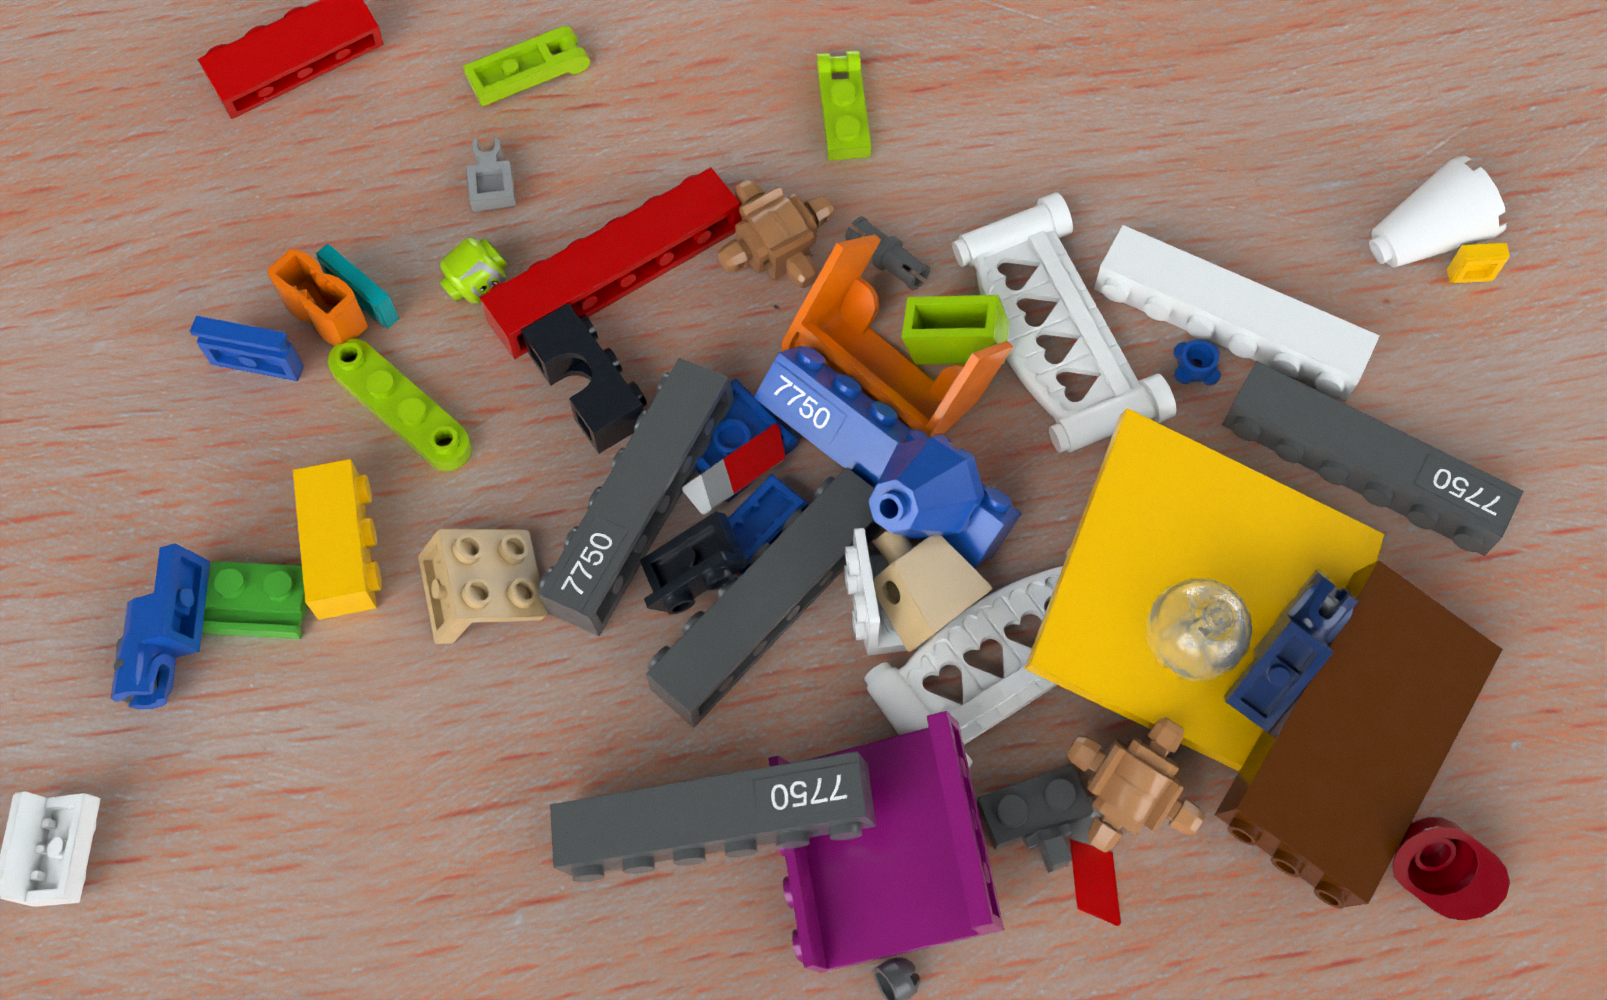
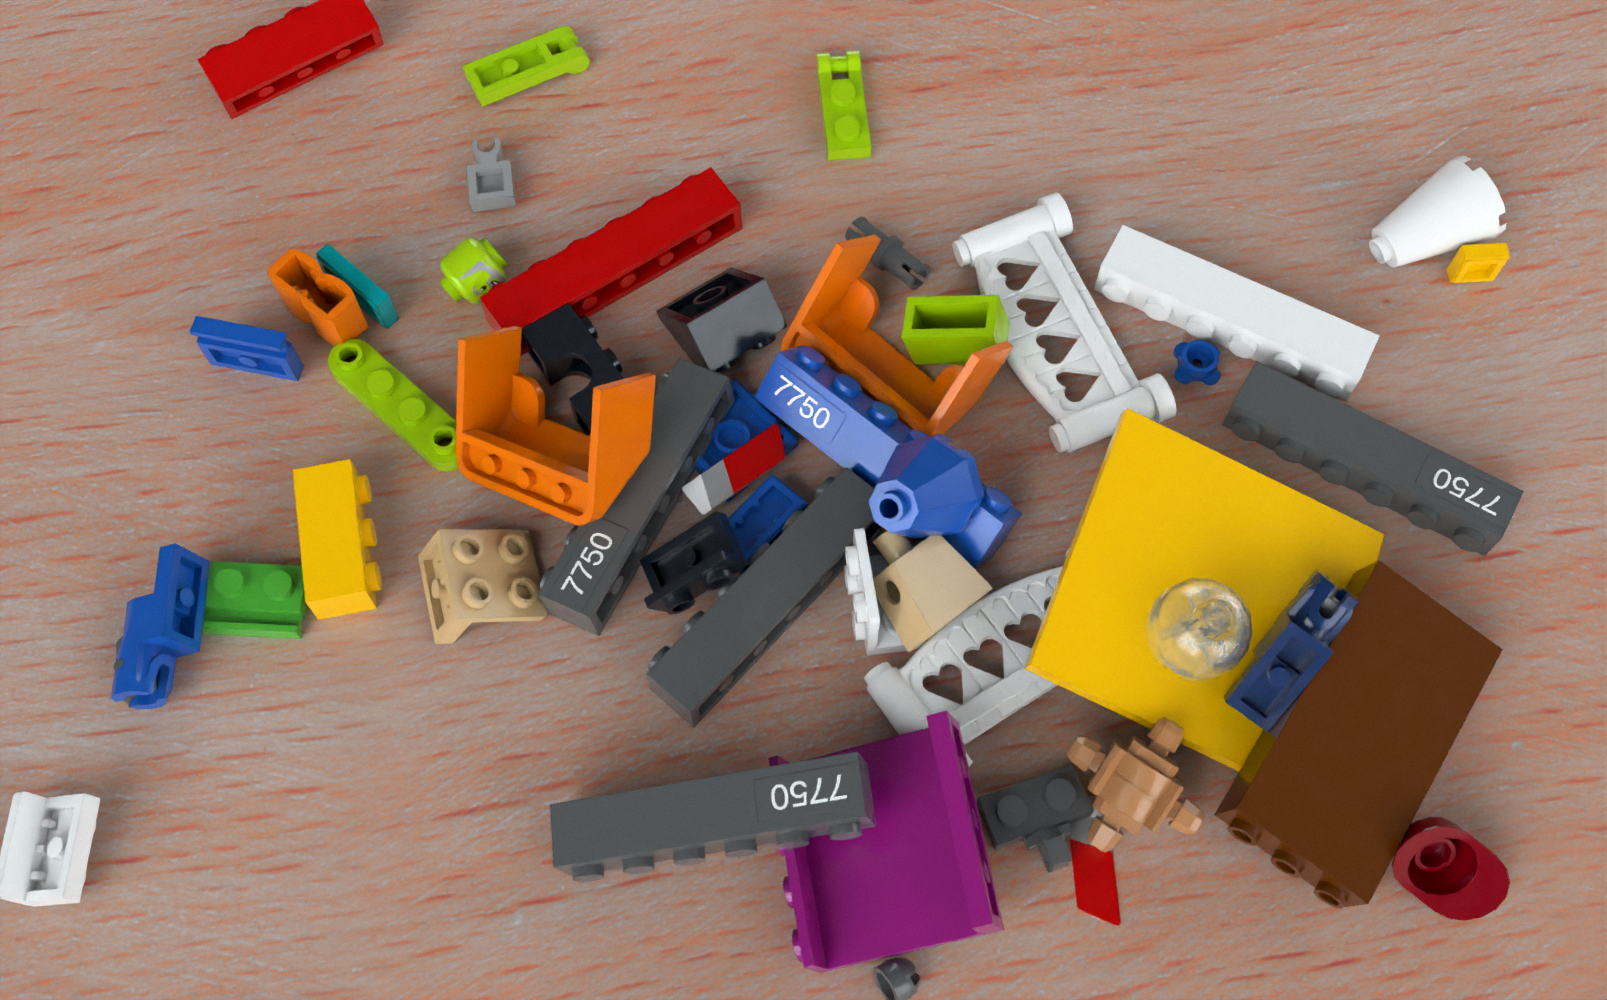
(541, 463): none -> orange windscreen
(723, 319): none -> black slope
(776, 233): medium nougat piece -> none

